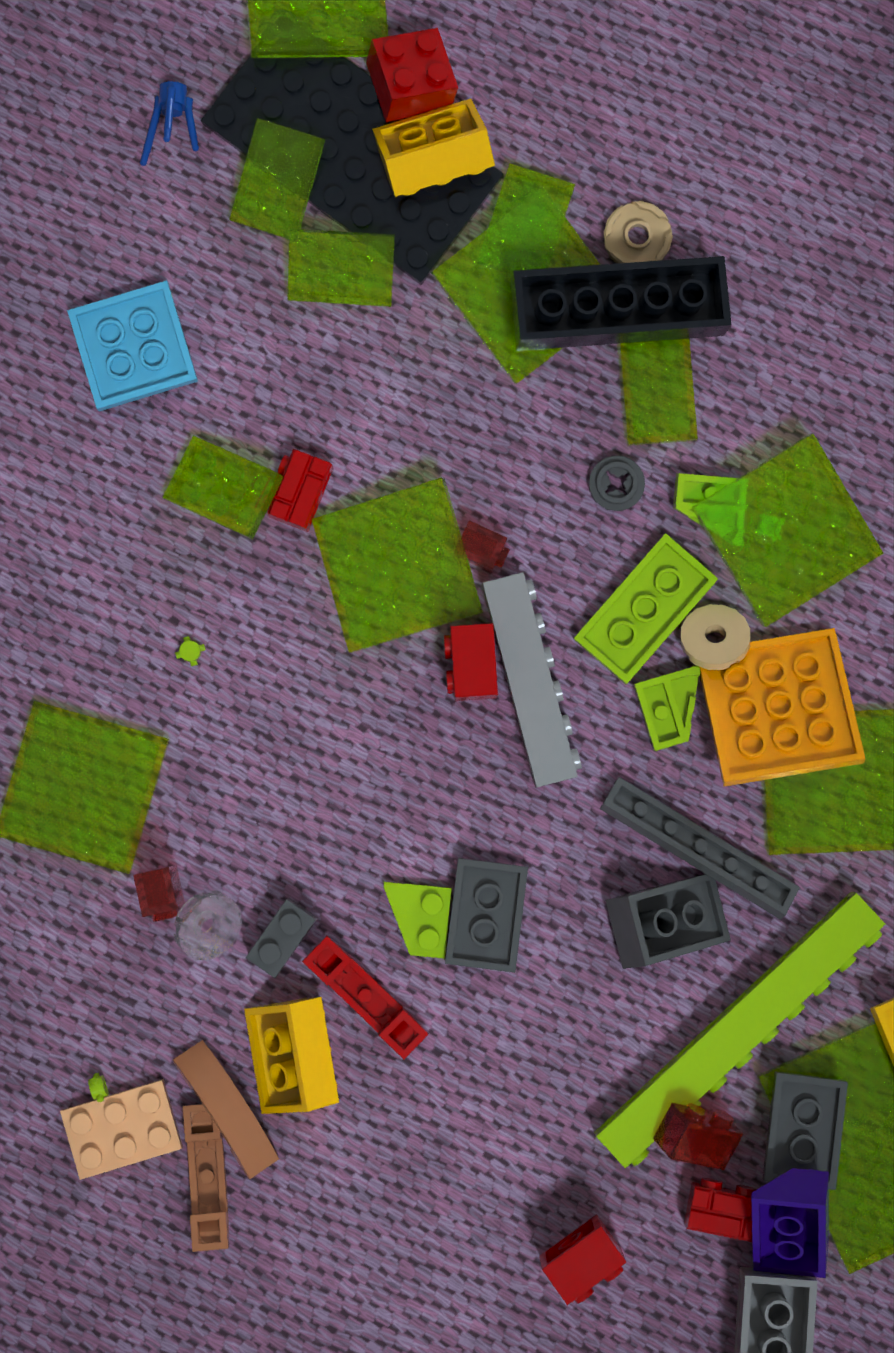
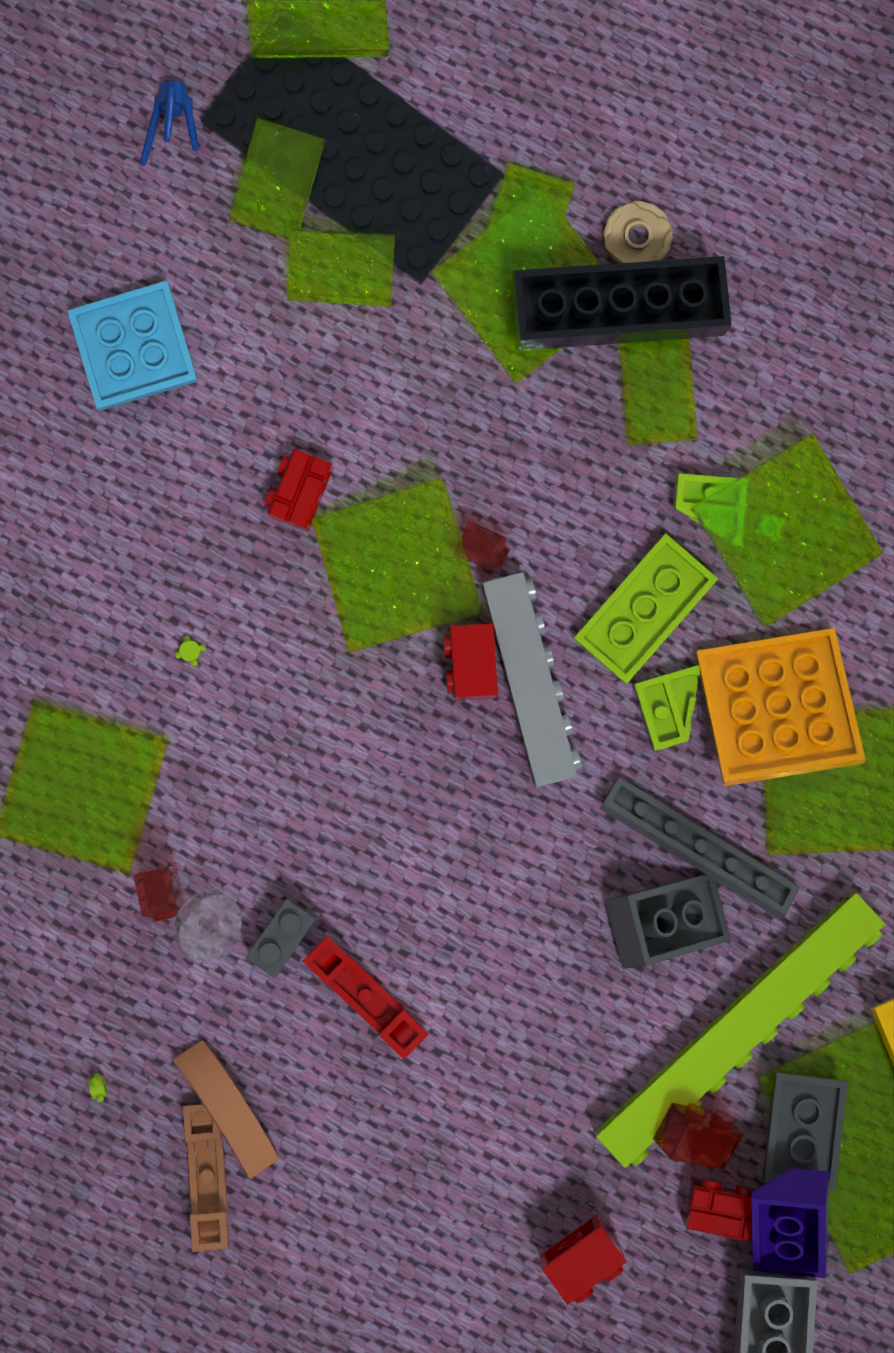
(121, 1129): light nougat plate -> none
(223, 487): clear neon green plate -> none
(291, 1056): yellow slope -> none
(411, 73): red brick -> none
(421, 916): lime wing -> none
(434, 147): yellow slope -> none
(486, 915): dark grey plate -> none
(618, 467): dark grey gear -> none
(715, 619): tan tile -> none

